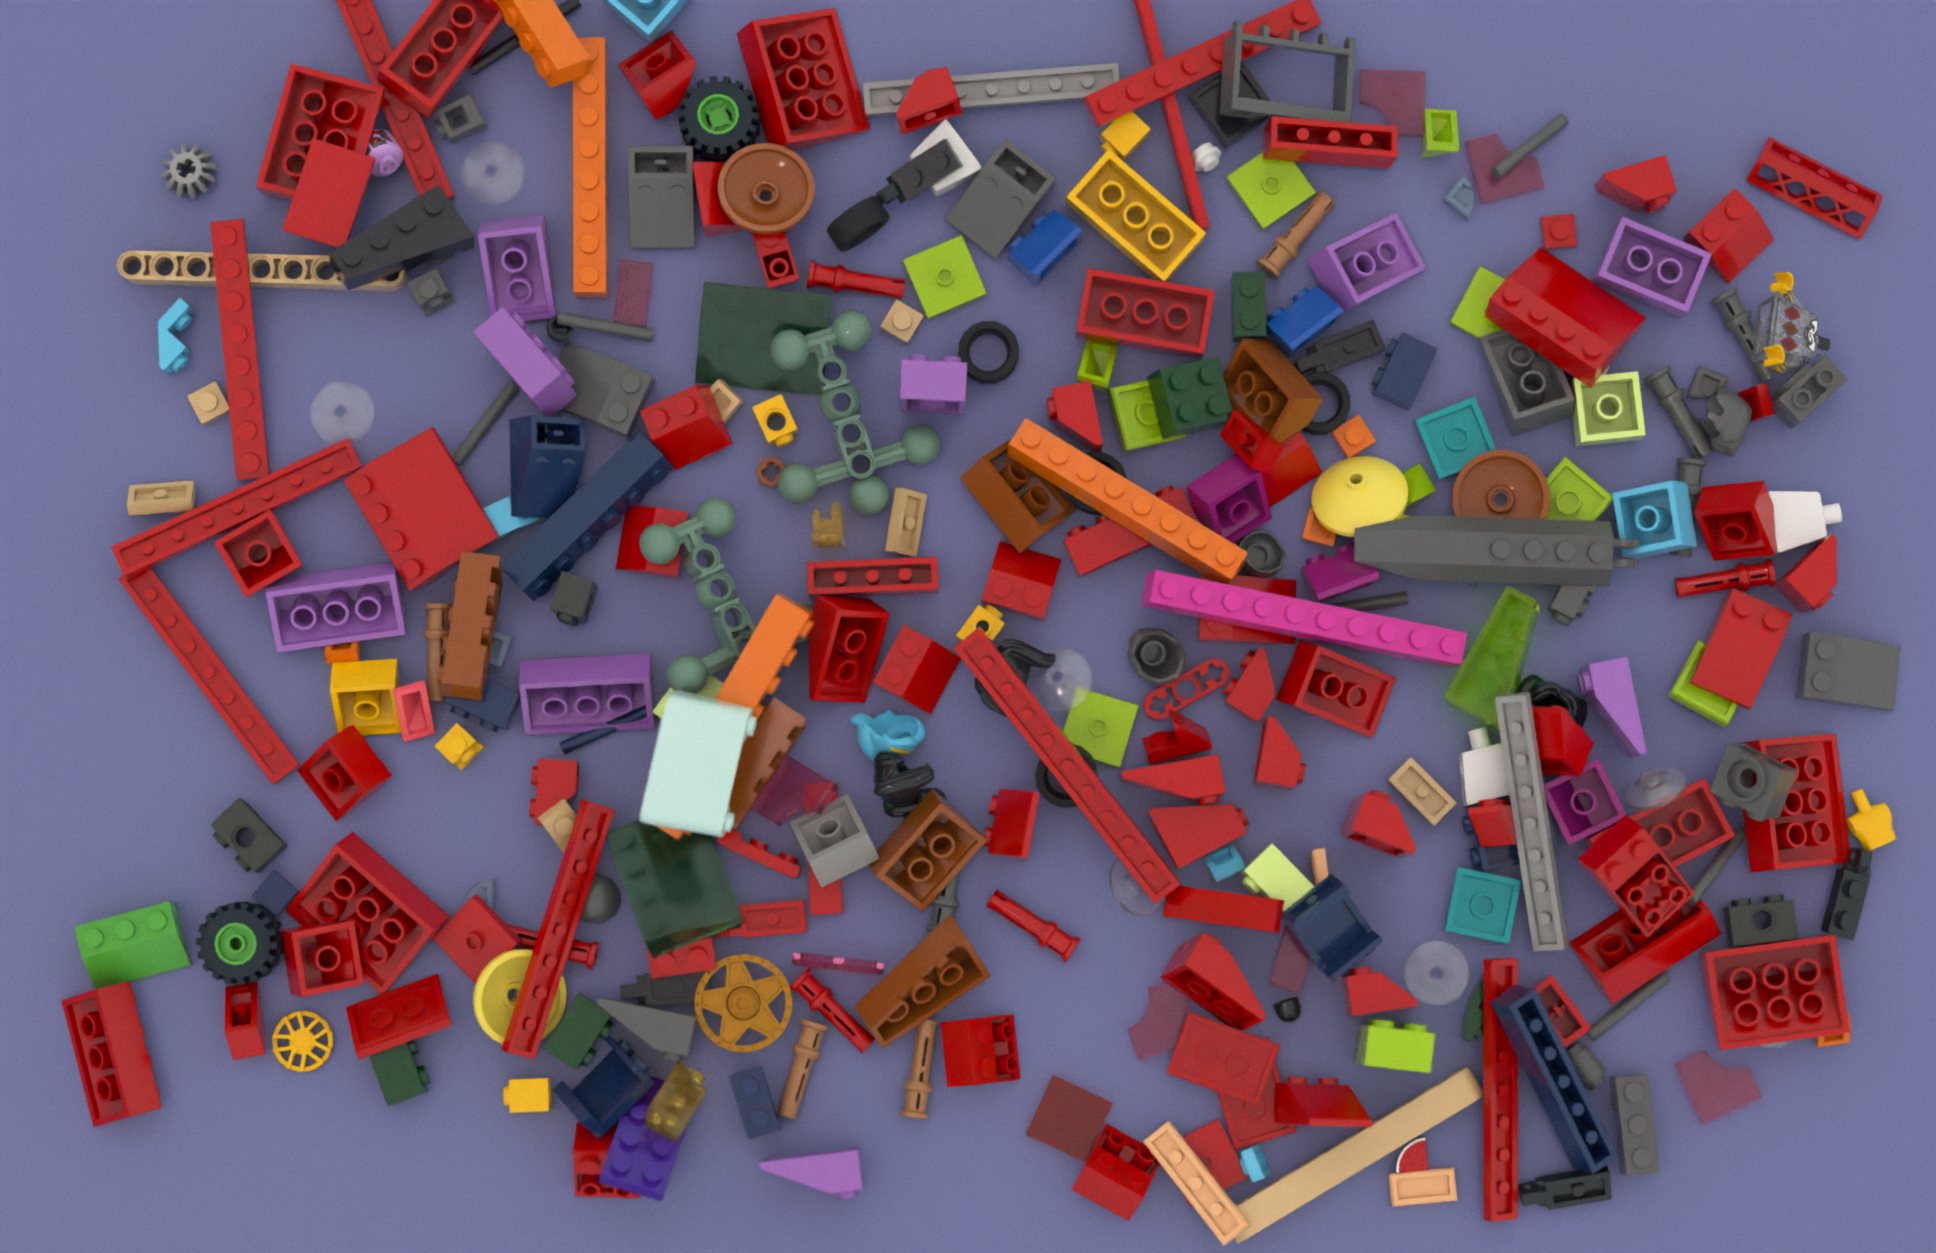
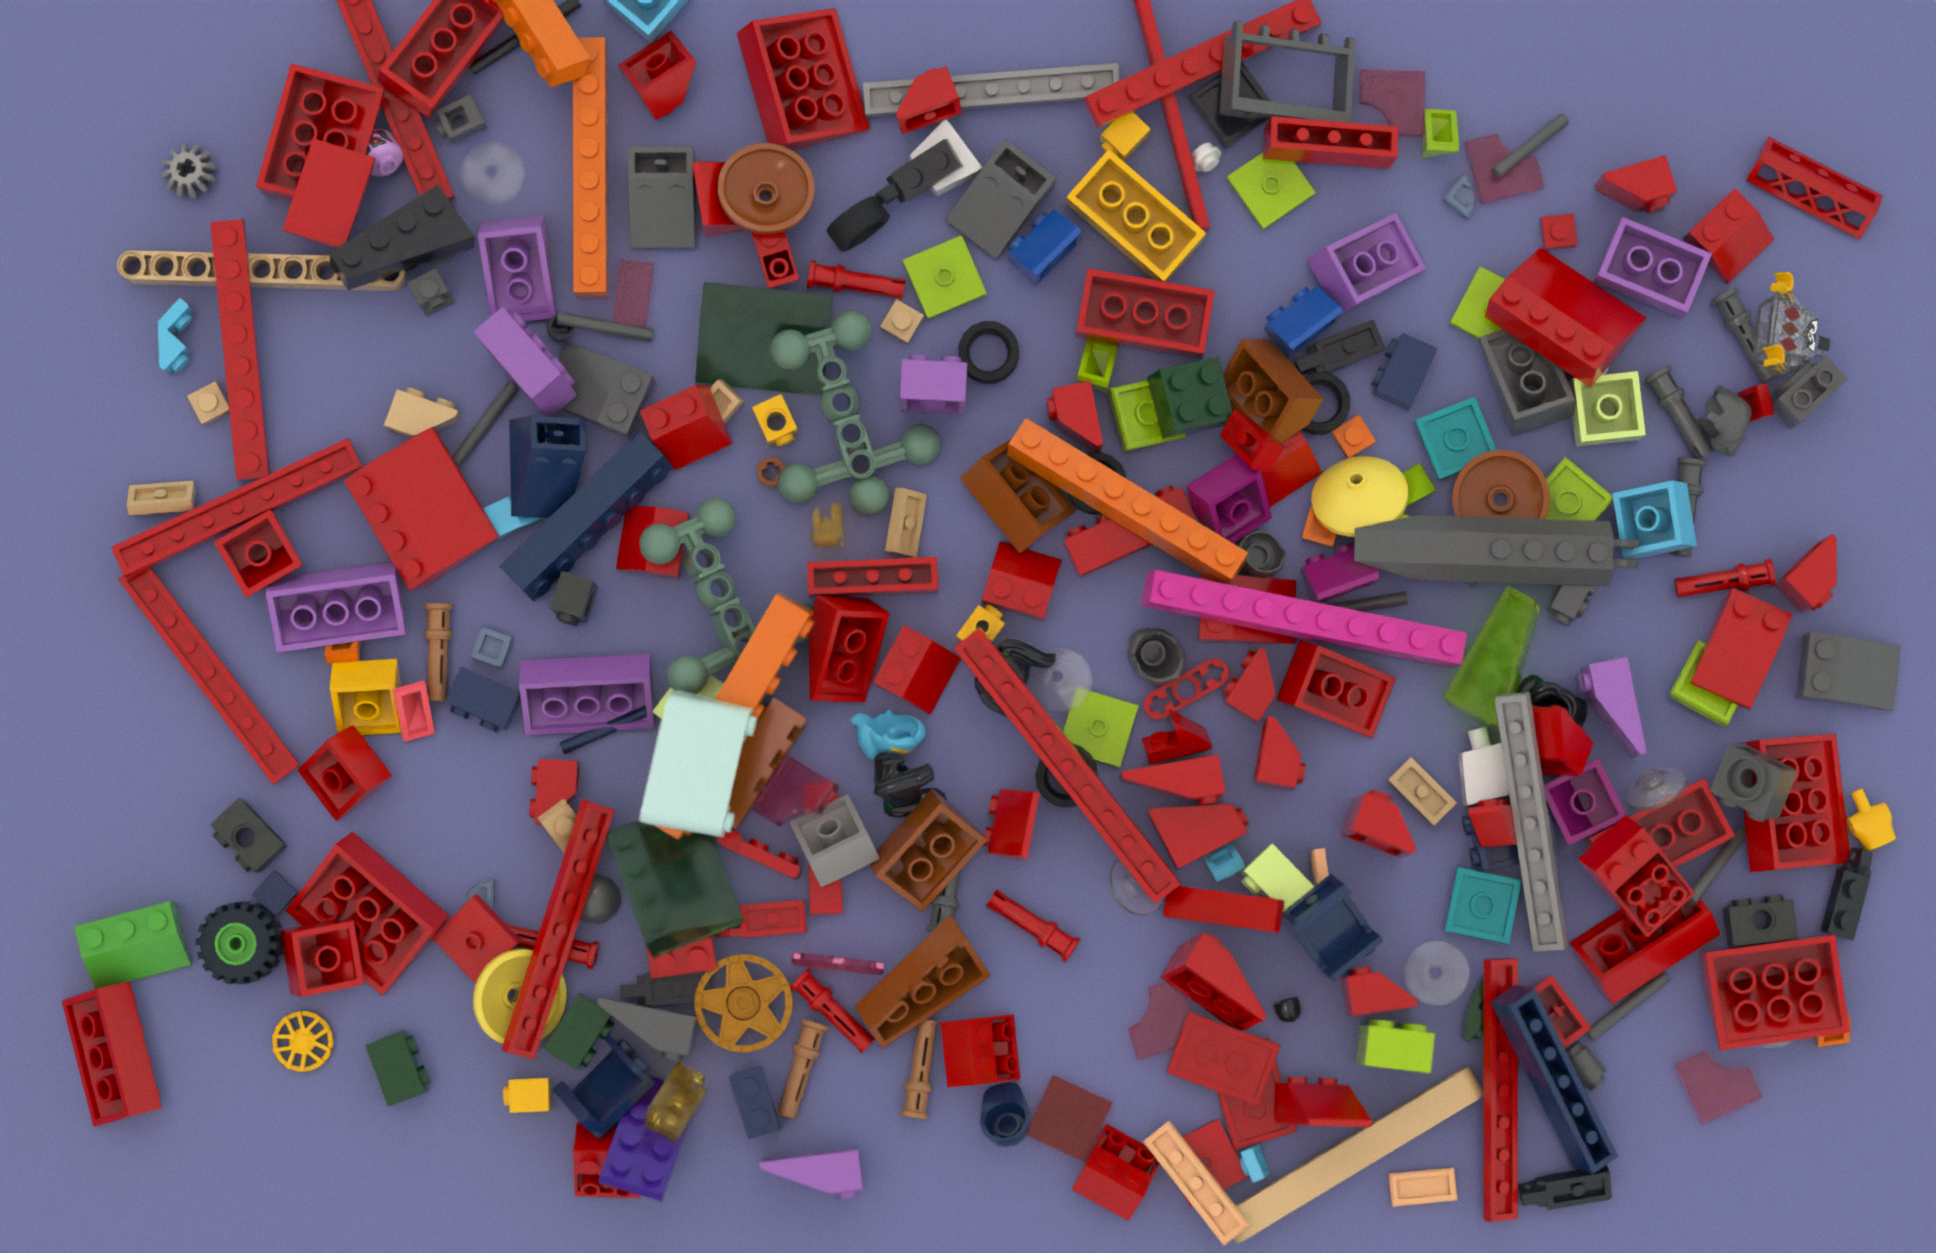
(244, 1021): red slope -> none
(358, 416): clear dish -> none
(398, 1016): red tile -> none
(413, 414): none -> tan slope
(459, 746): yellow brick -> none
(471, 626): dark orange wedge -> none
(718, 118): black wheel -> none
(1005, 1114): none -> dark blue piece
(1248, 305): dark green brick -> none
(1287, 246): medium nougat pin -> none
(1290, 963): clear pink tile -> none
(1412, 1156): red tile -> none
(1637, 1133): dark grey arch -> none
(1705, 383): dark grey tile -> none
(1737, 520): red slope -> none
(1801, 518): white torso -> none

